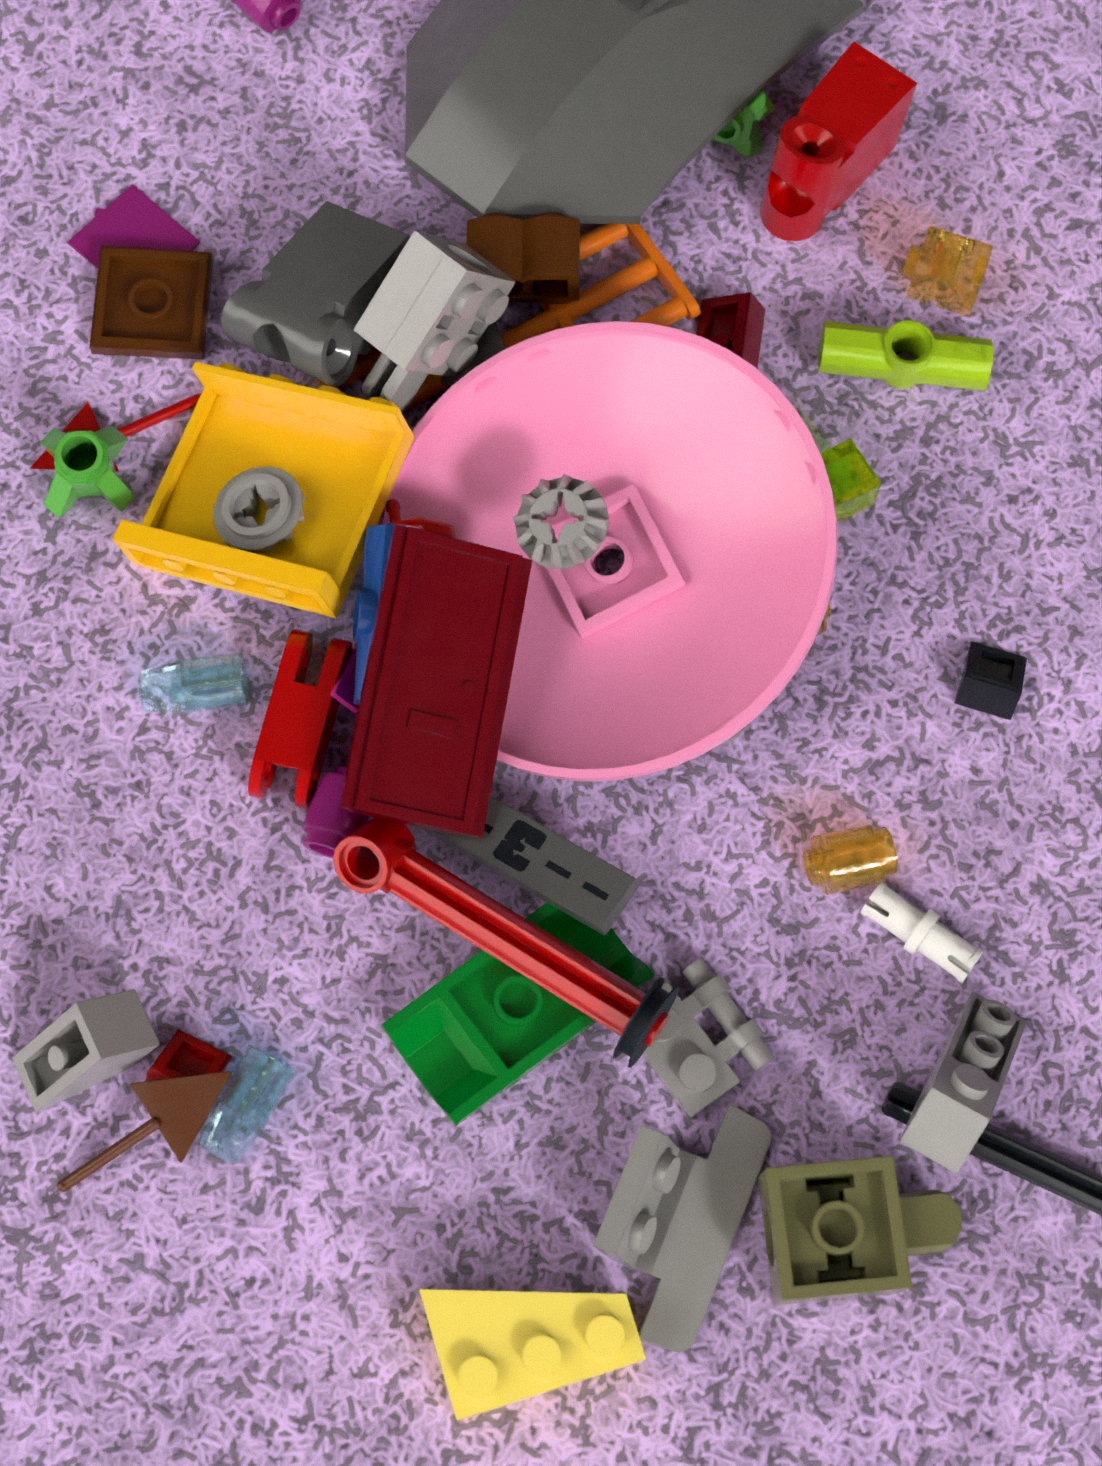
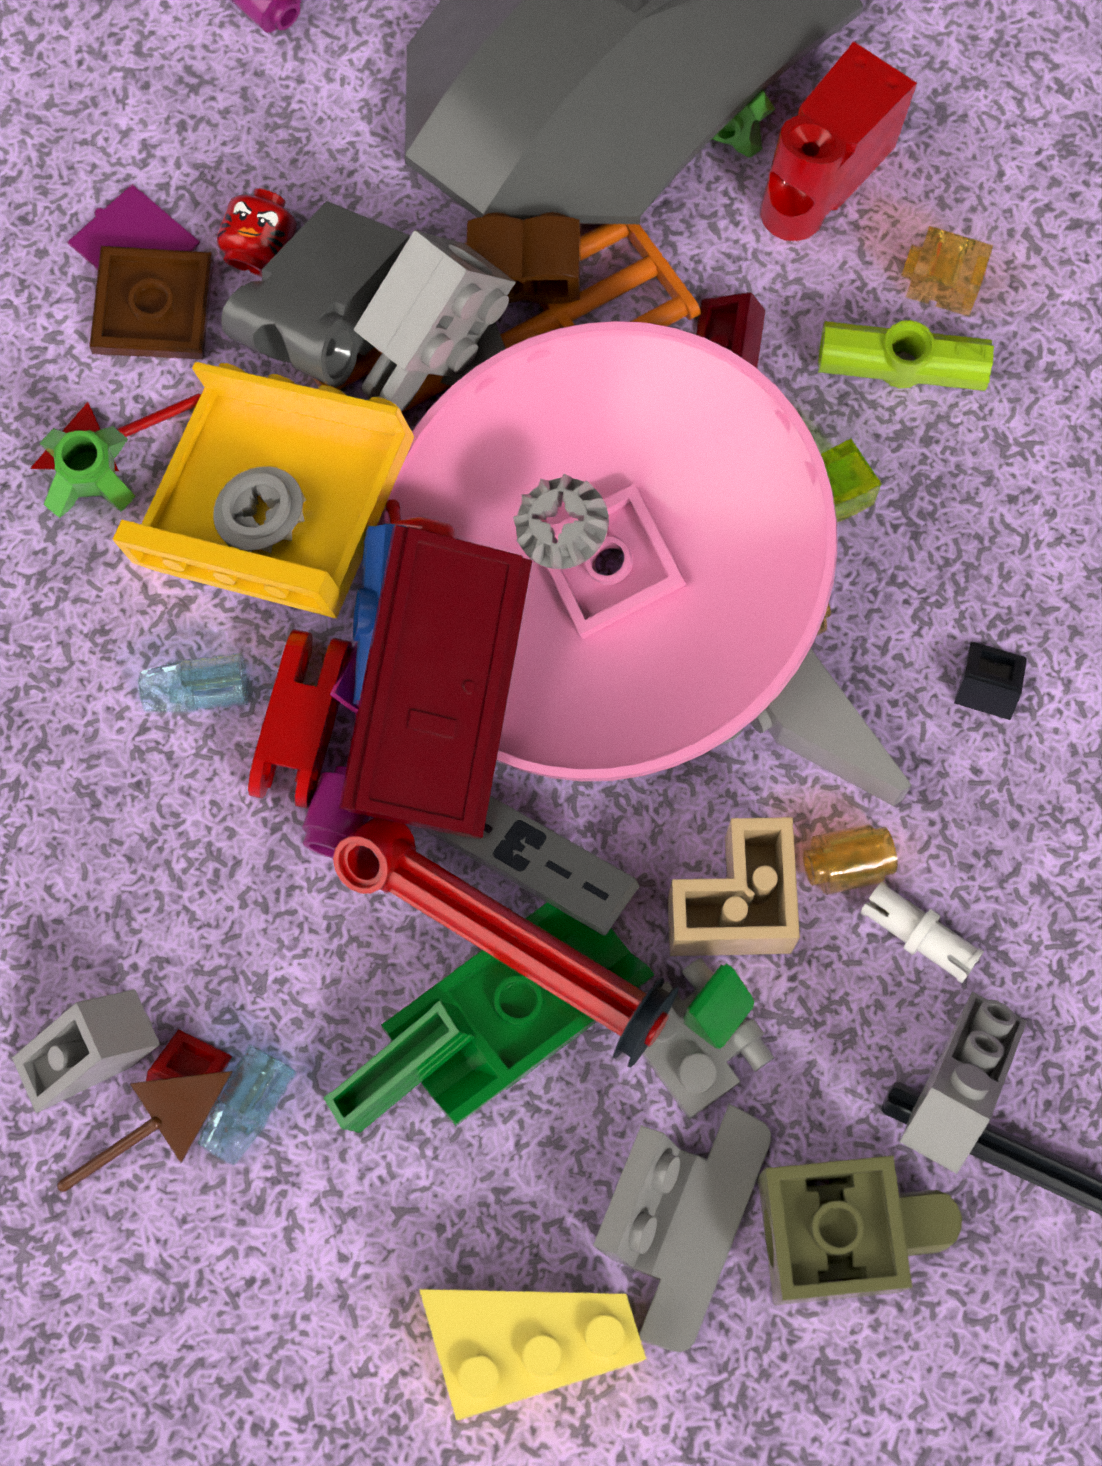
(255, 230): none -> red head
(399, 1067): none -> green piece
(719, 1007): none -> green slope
(752, 907): none -> tan brick
(825, 728): none -> light grey slope

